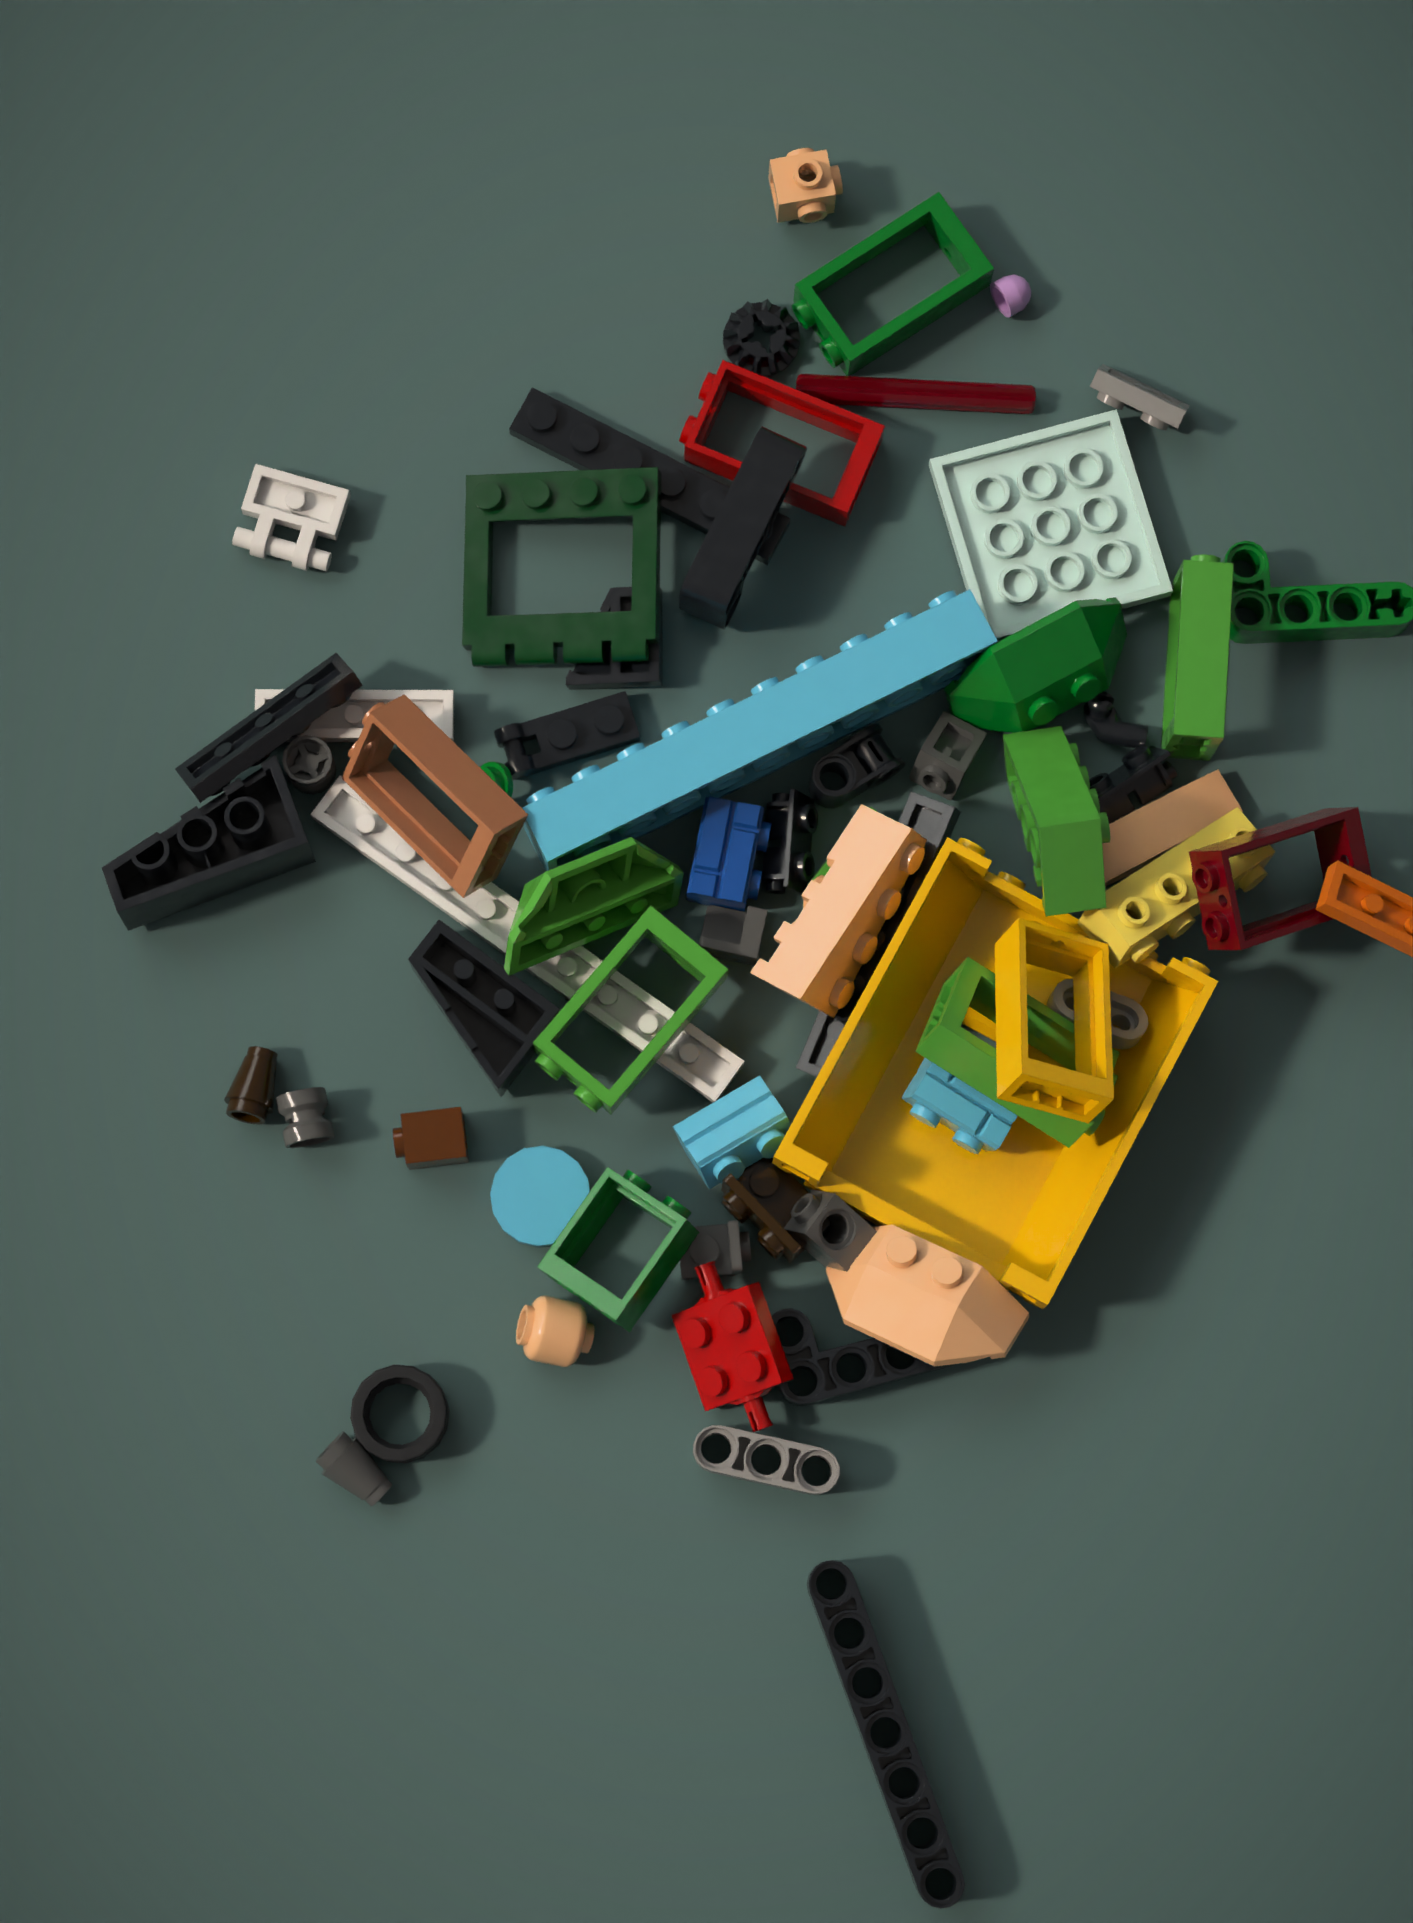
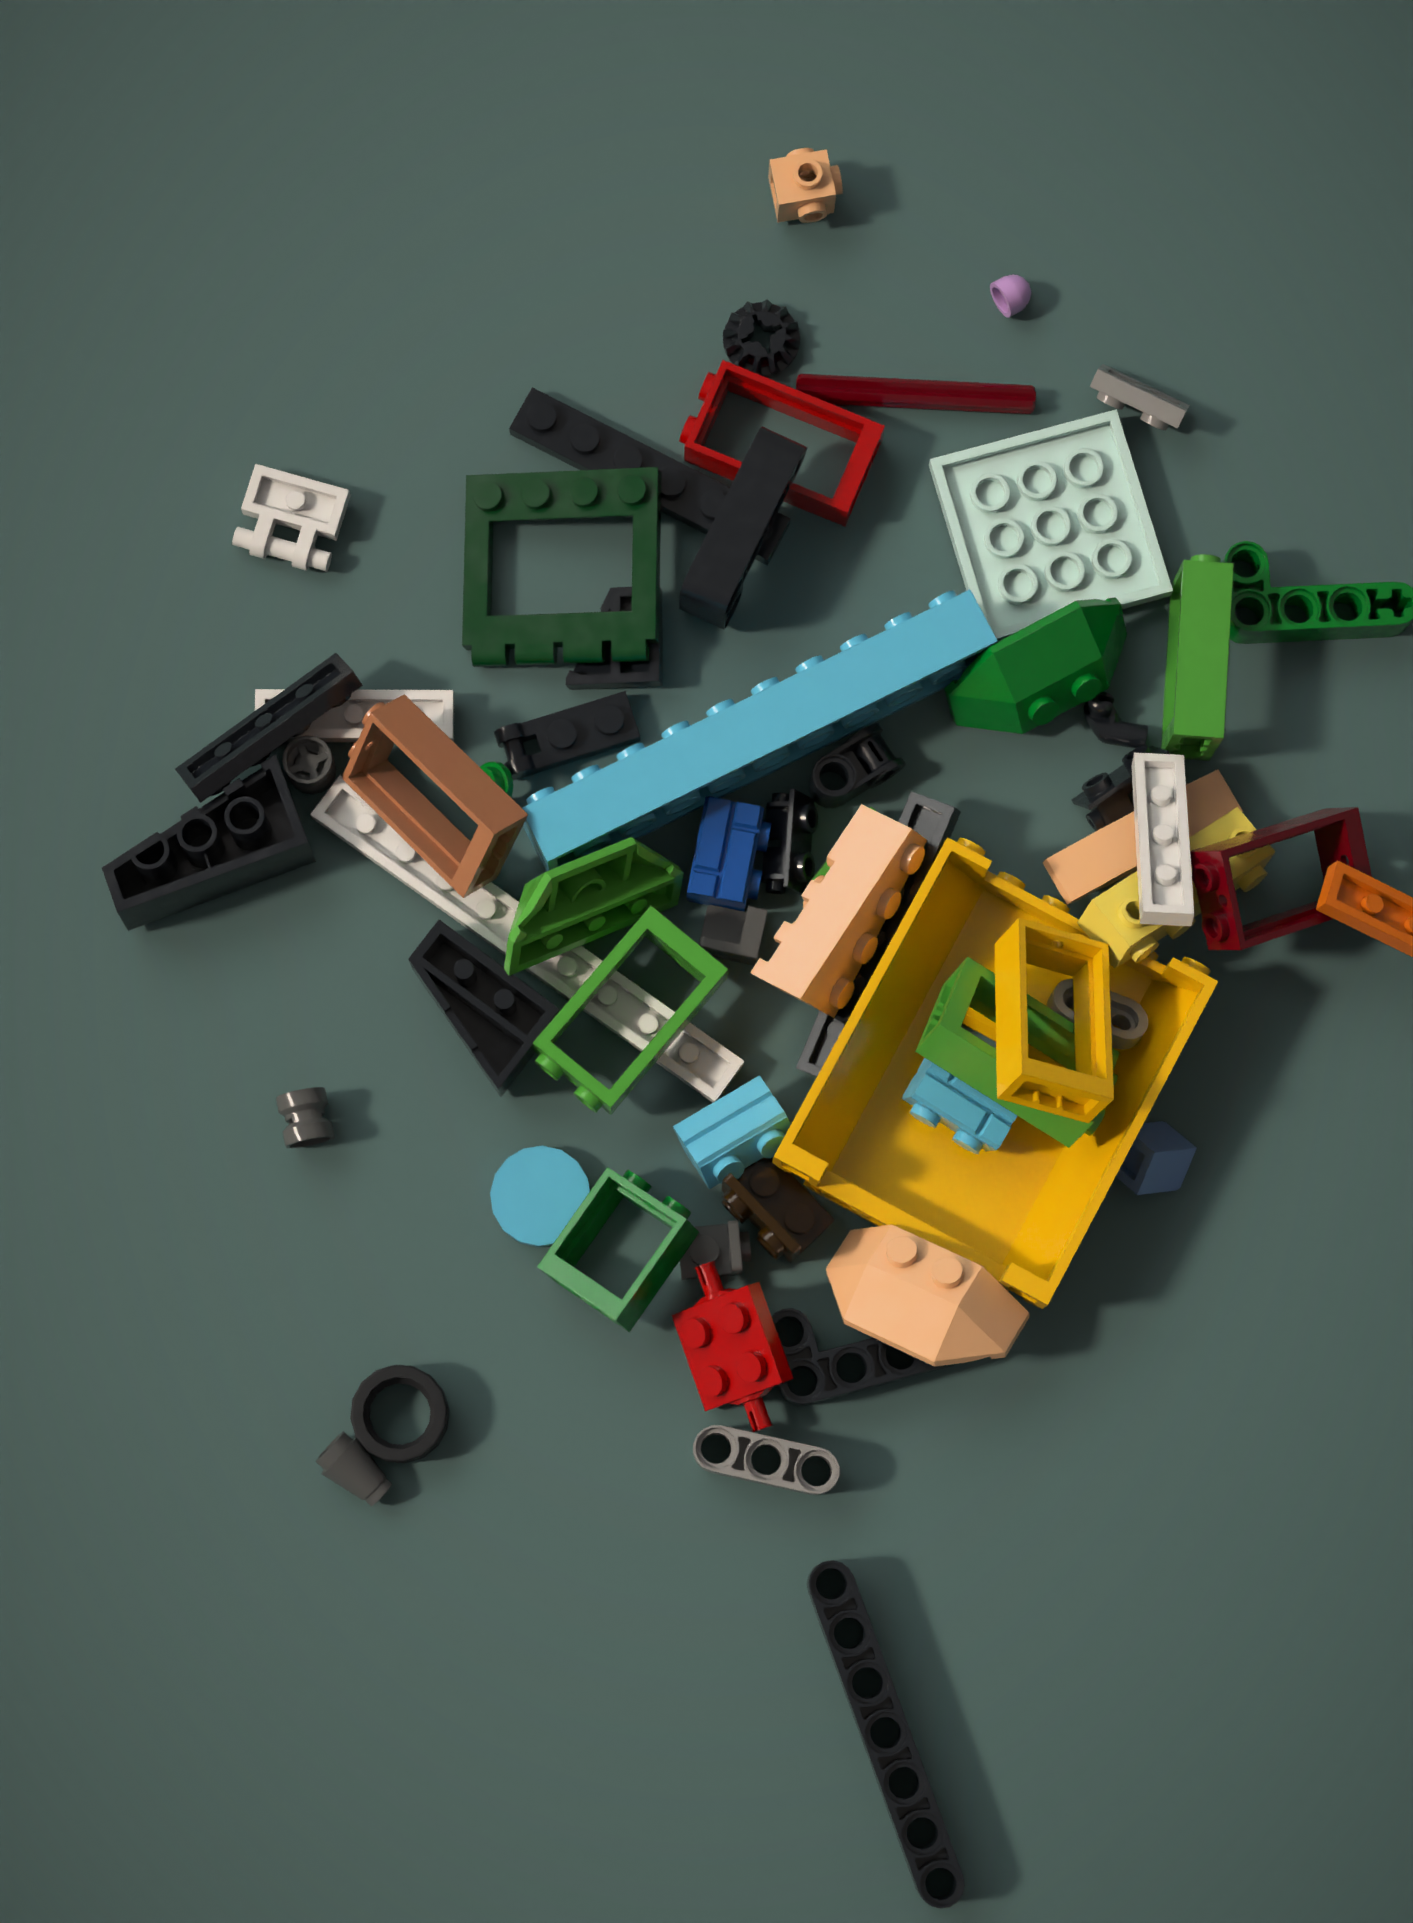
(253, 1087): dark brown cone -> none
(432, 1138): reddish brown brick -> none
(554, 1331): light nougat head -> none
(847, 1234): dark grey brick -> none
(946, 755): dark grey bracket -> none
(952, 239): green window -> none
(1058, 819): bright green wedge -> none
(1156, 1160): none -> medium blue panel
(1162, 839): none -> white plate

